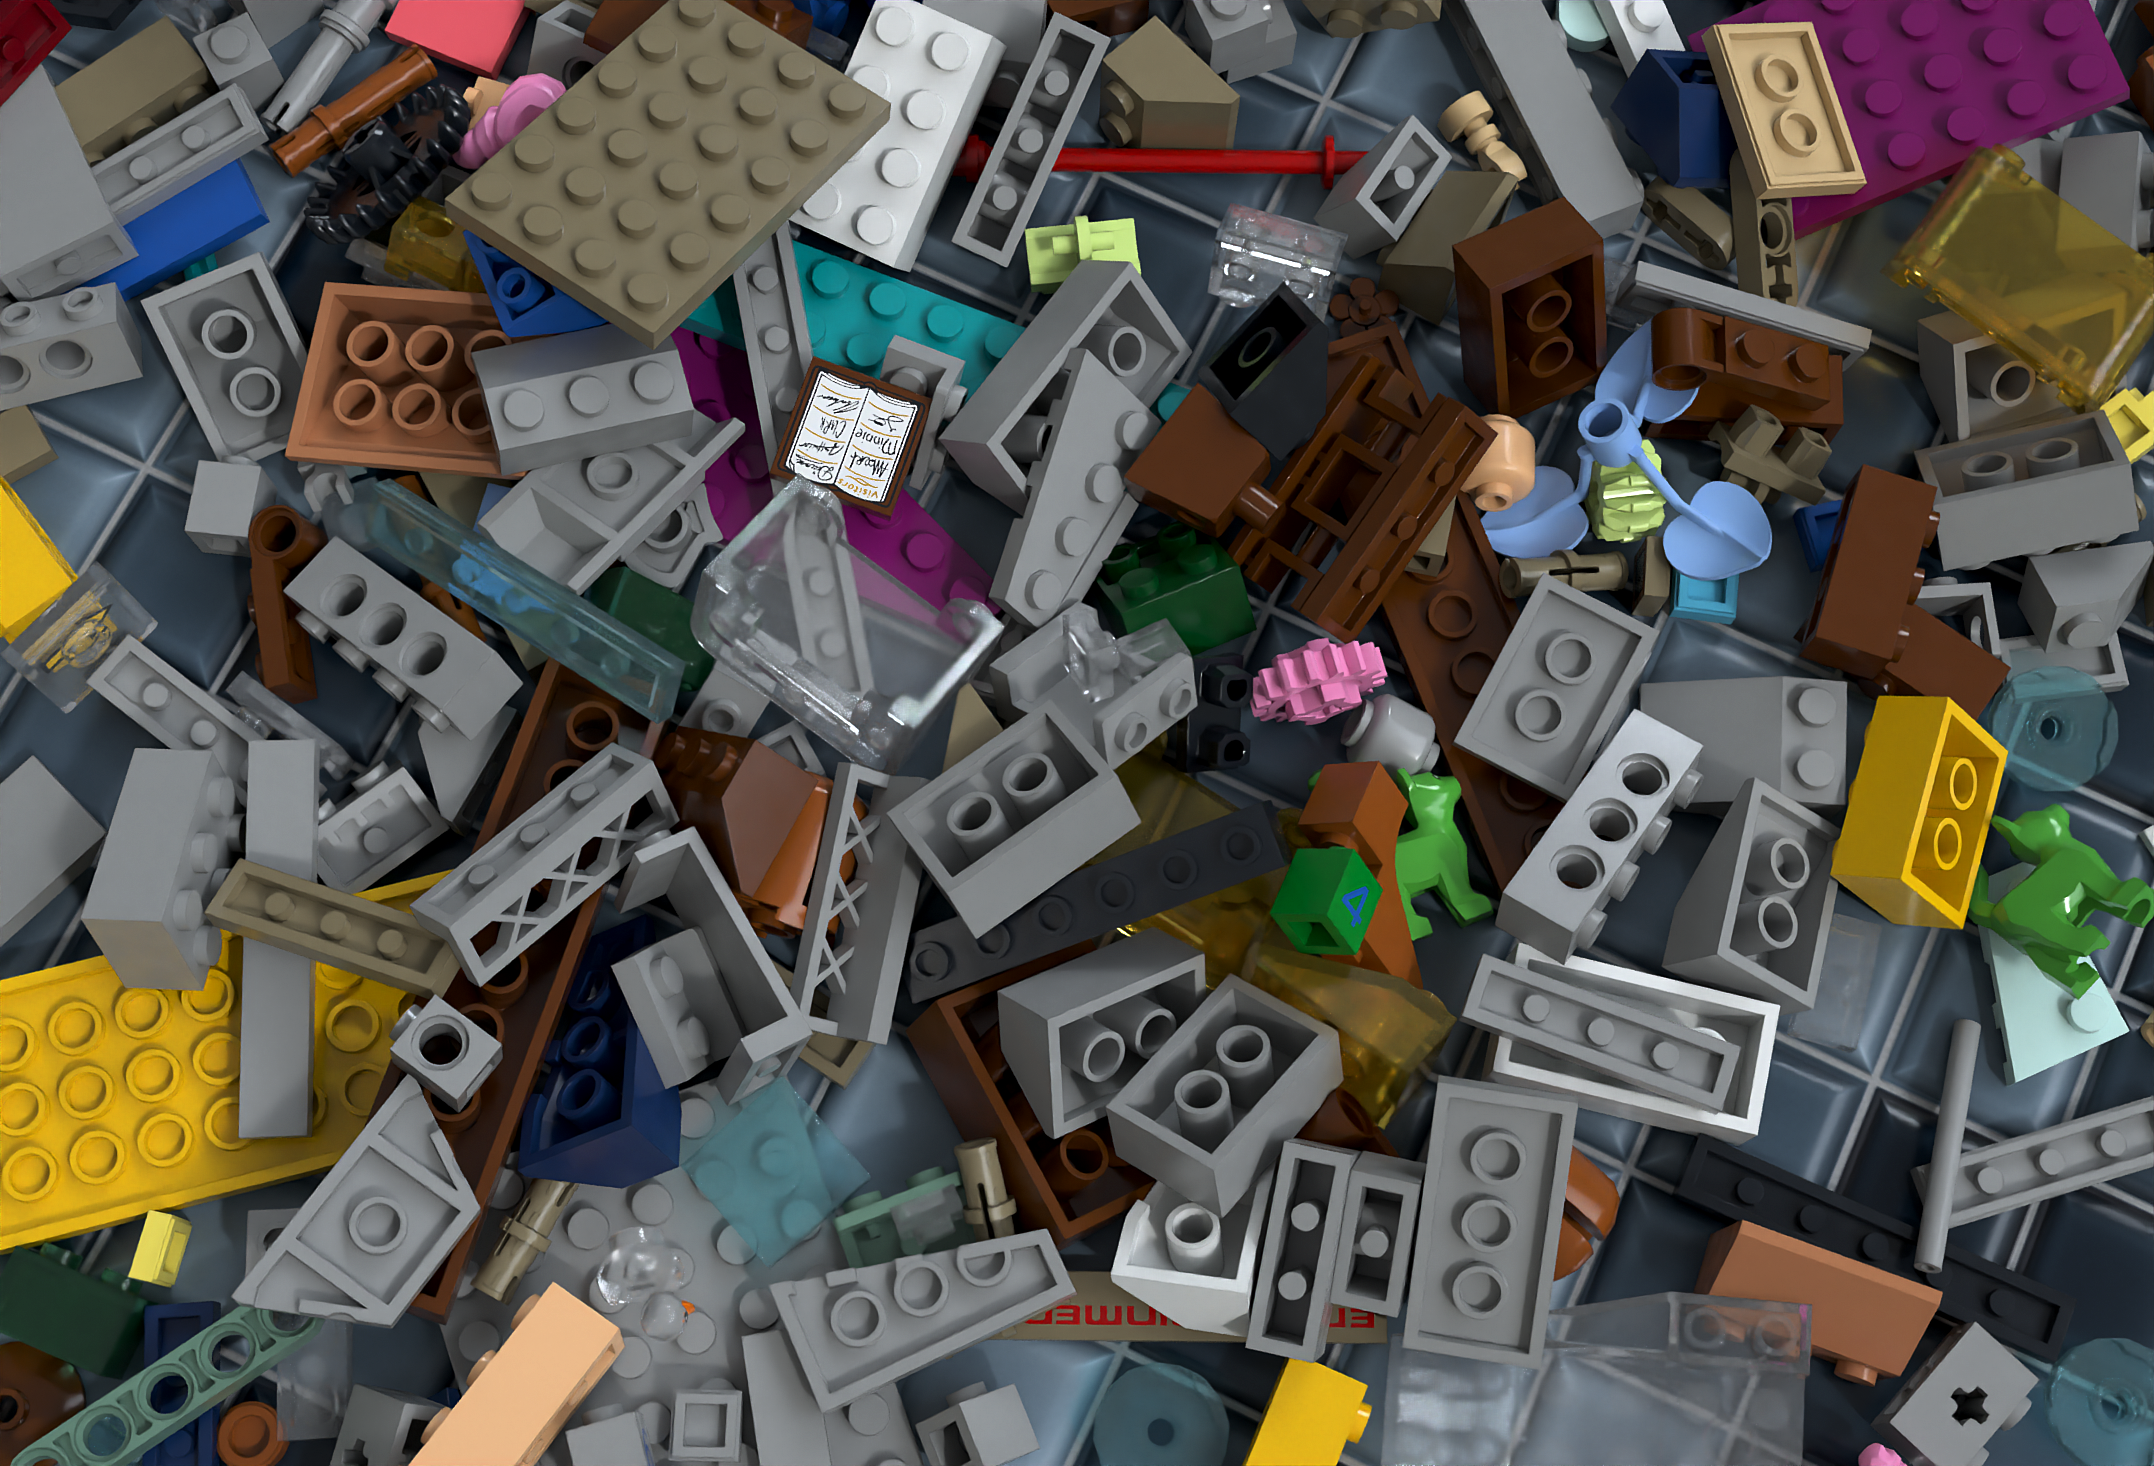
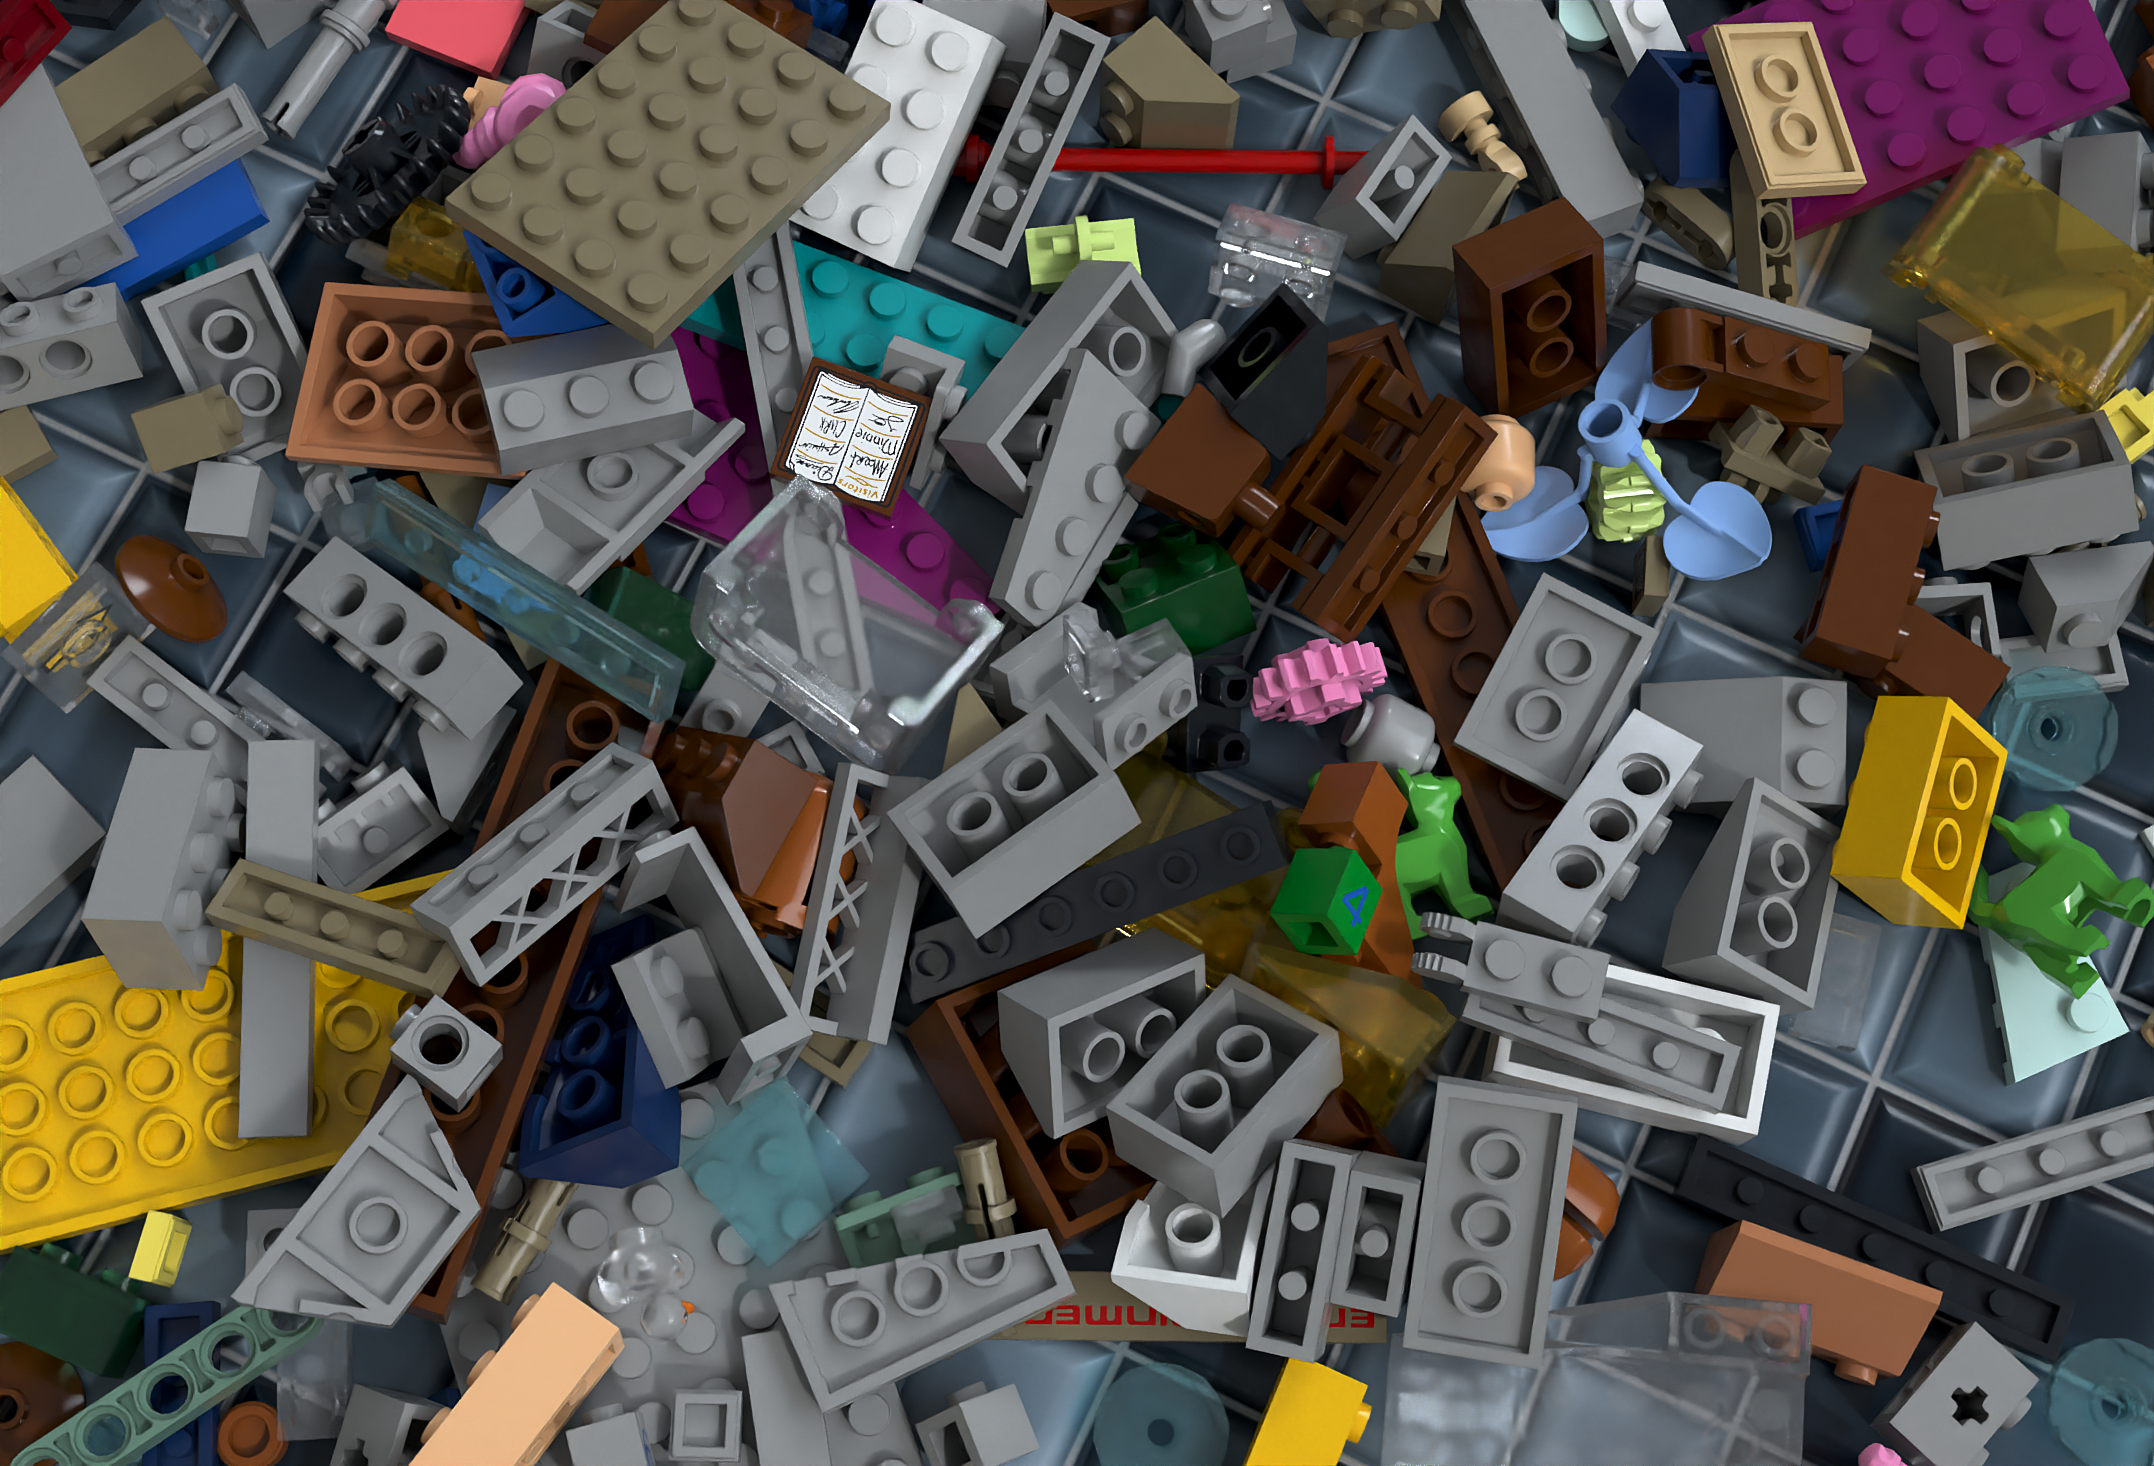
(171, 589): none -> reddish brown dish
(188, 427): none -> dark tan brick
(239, 56): light grey brick -> none
(285, 649): reddish brown plate -> none
(338, 121): dark orange pin -> none
(676, 542): light grey animal -> none
(1187, 353): none -> light grey arm
(1362, 309): reddish brown plant -> none
(1517, 967): none -> light grey hinge
(1588, 572): dark tan pin -> none
(1704, 600): medium azure tile -> none
(1947, 1147): light grey piece -> none

